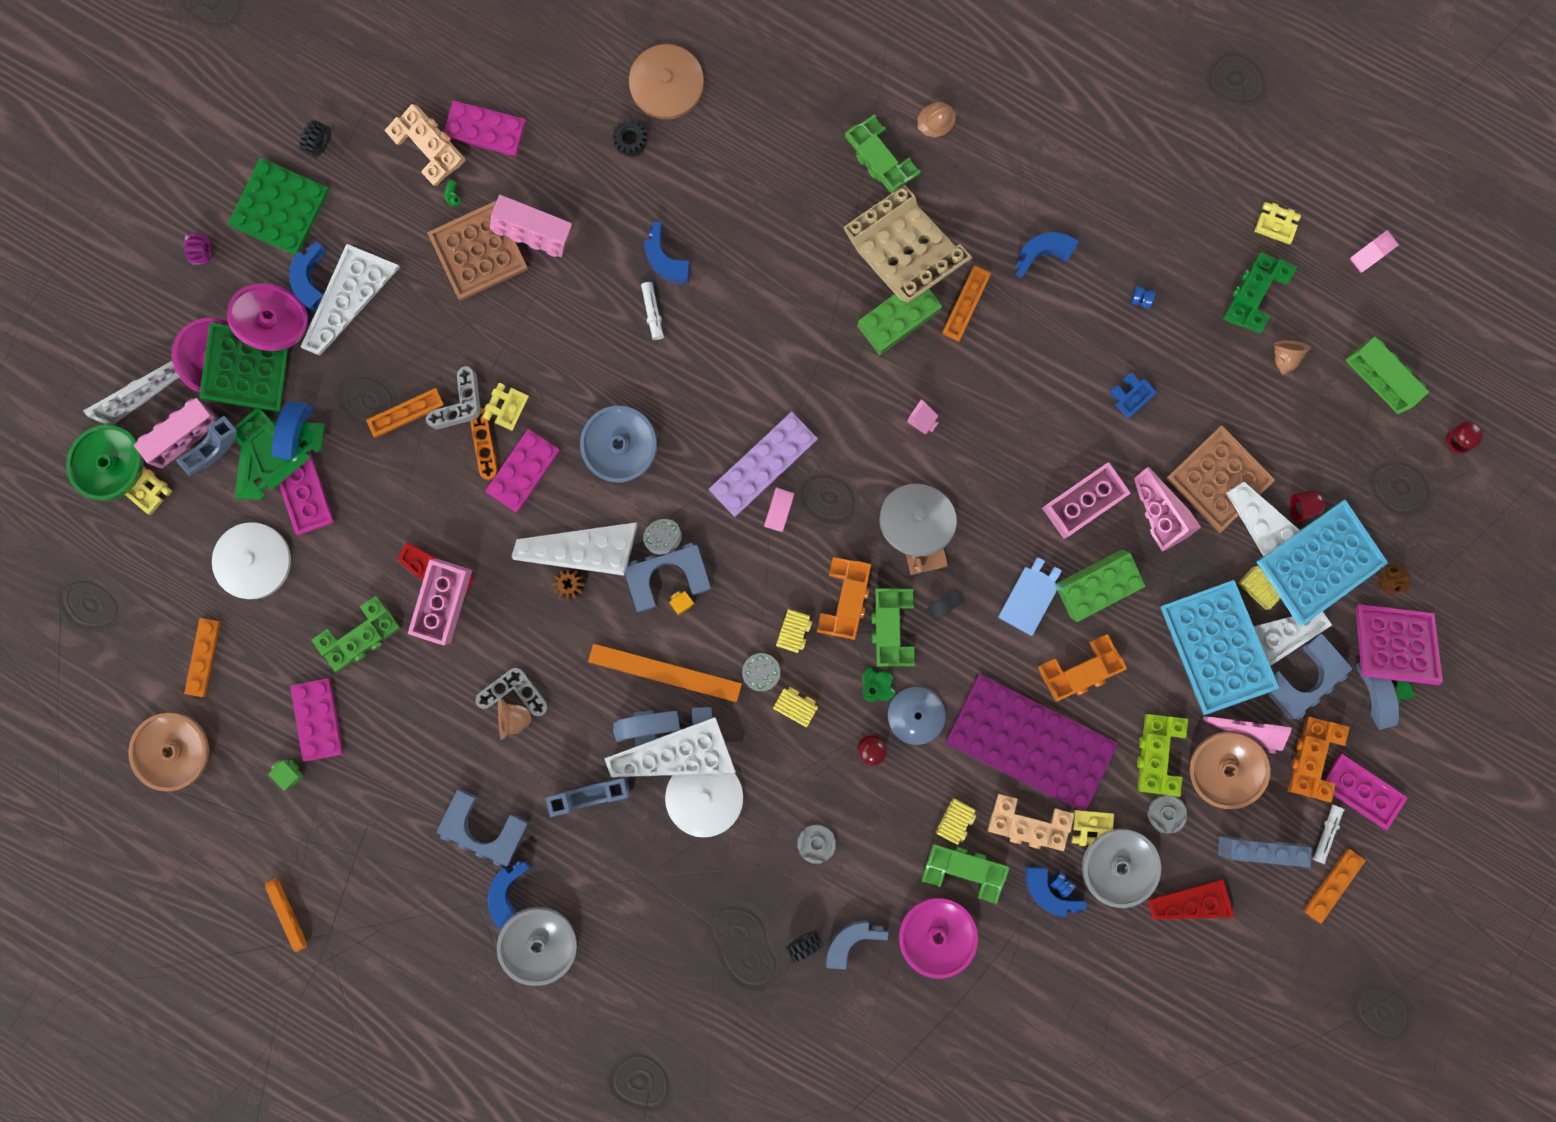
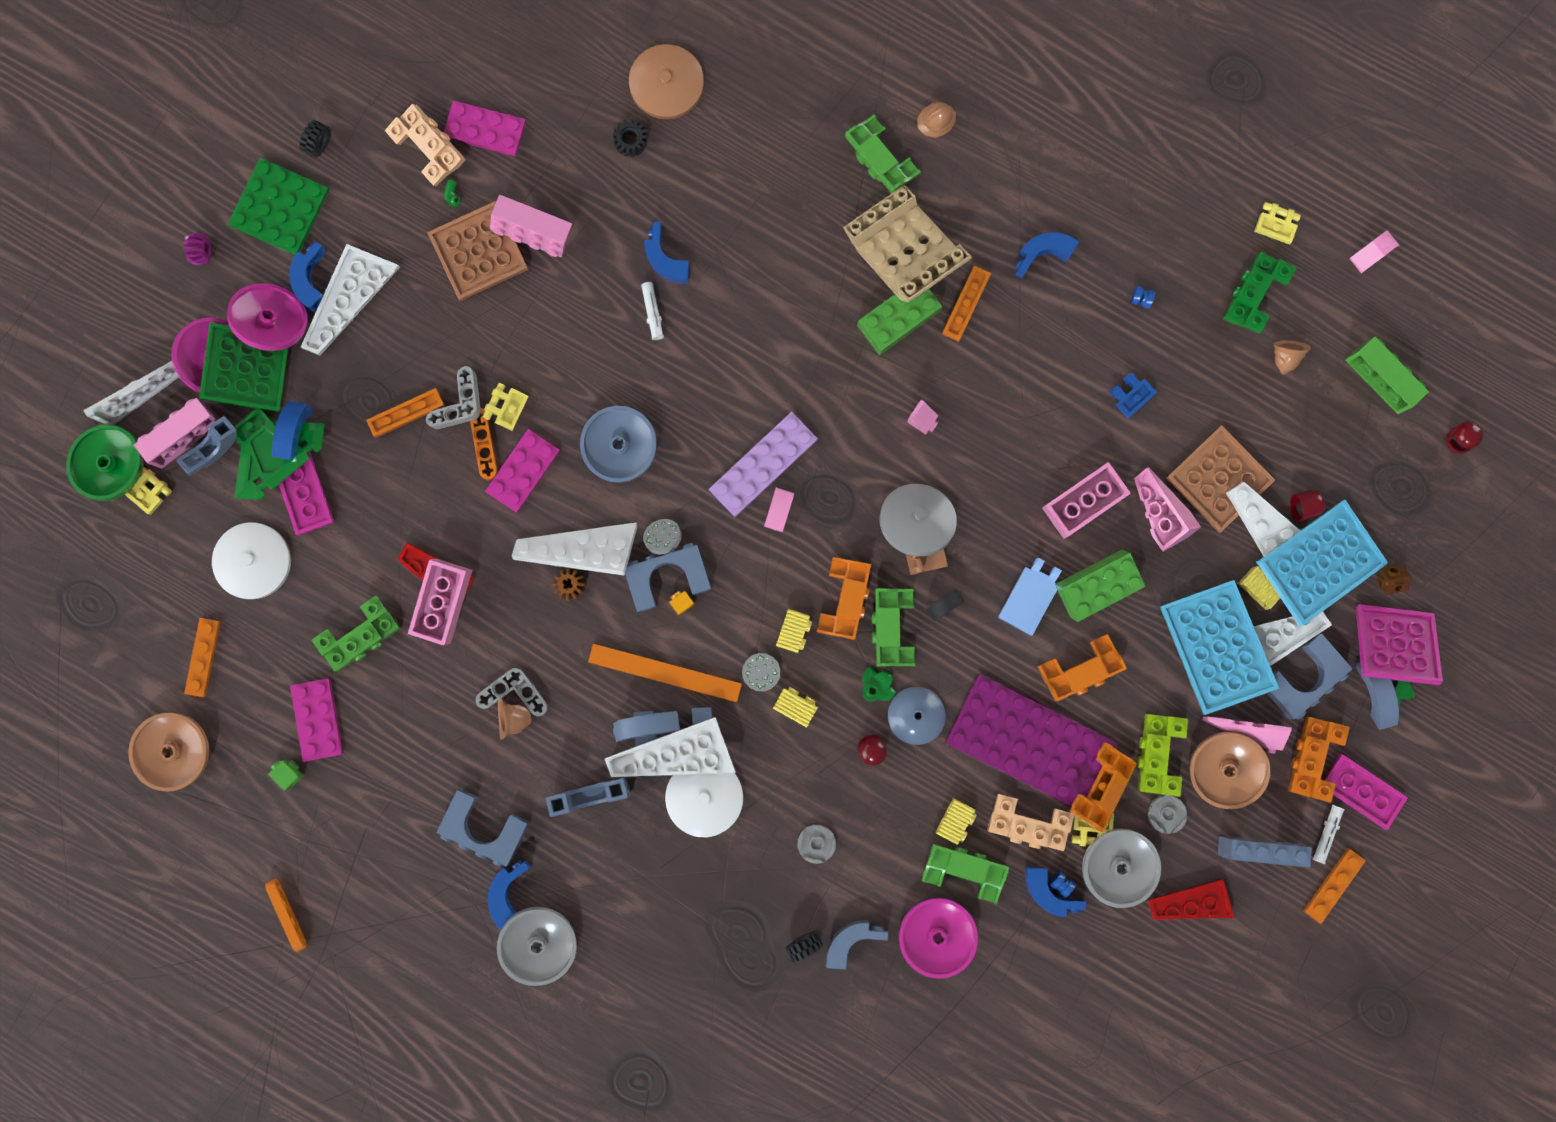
(1106, 790): none -> orange bracket

